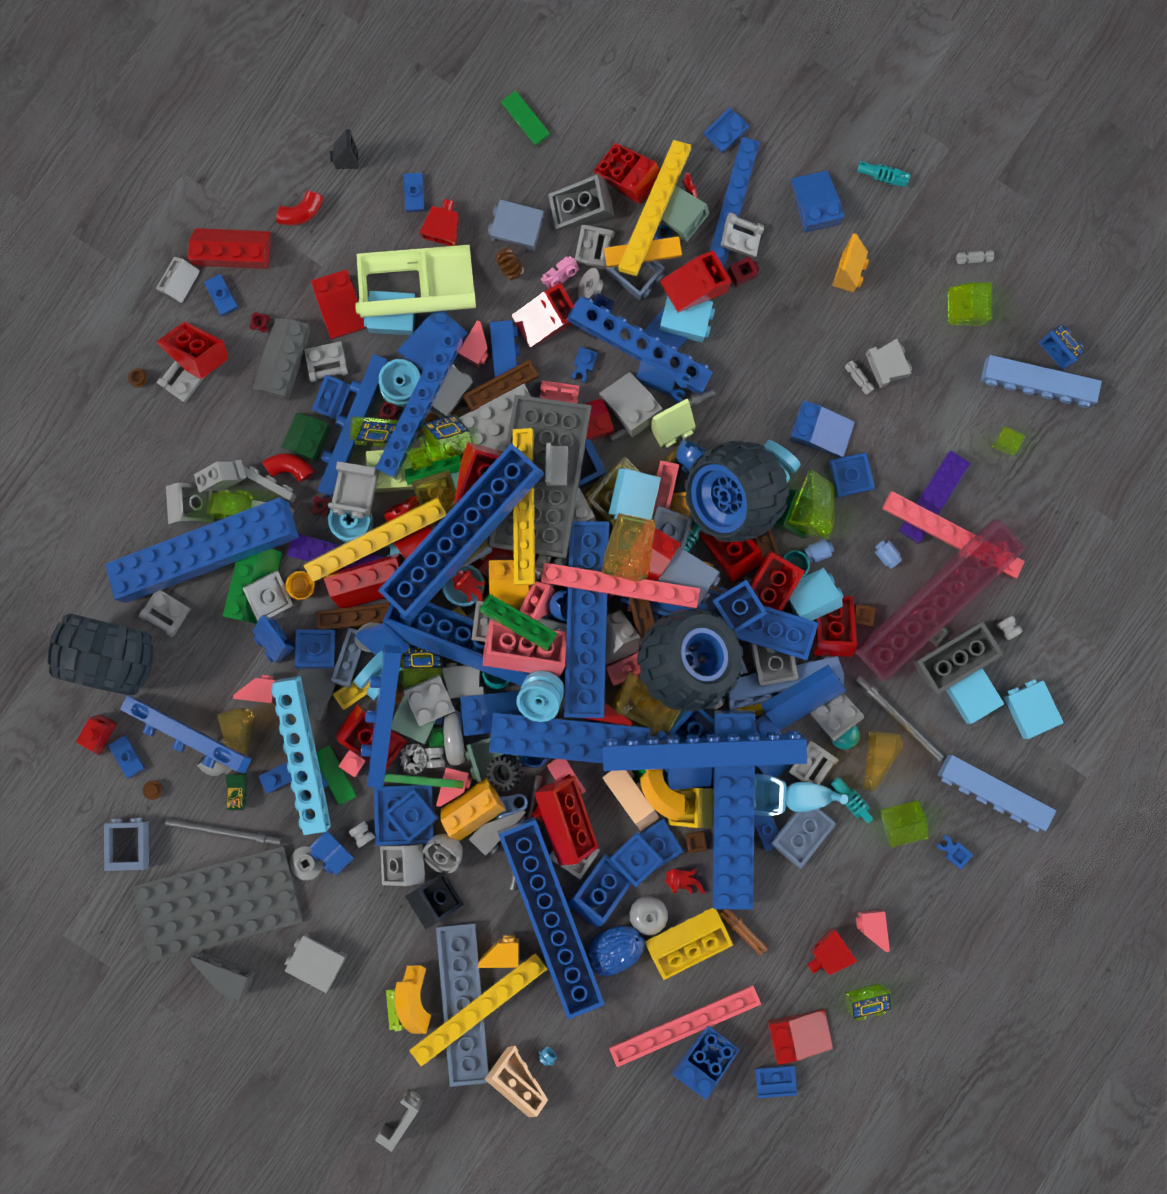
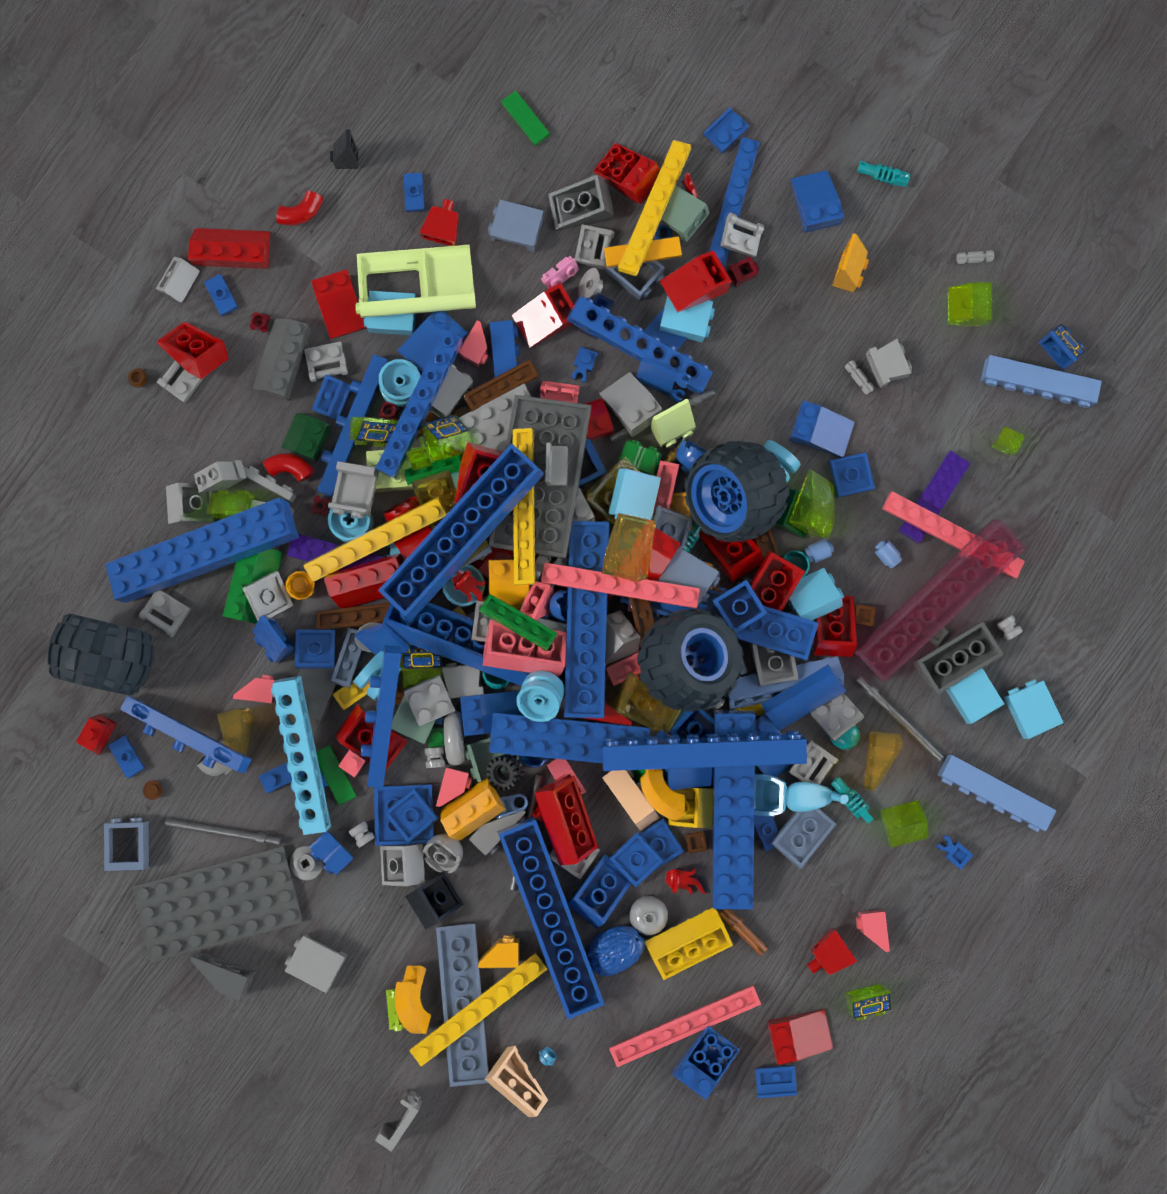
(236, 791): dark green leg -> none
(419, 758): light grey gear -> none
(423, 781): green tile -> none
(509, 263): reddish brown gear -> none
(642, 458): none -> green brick

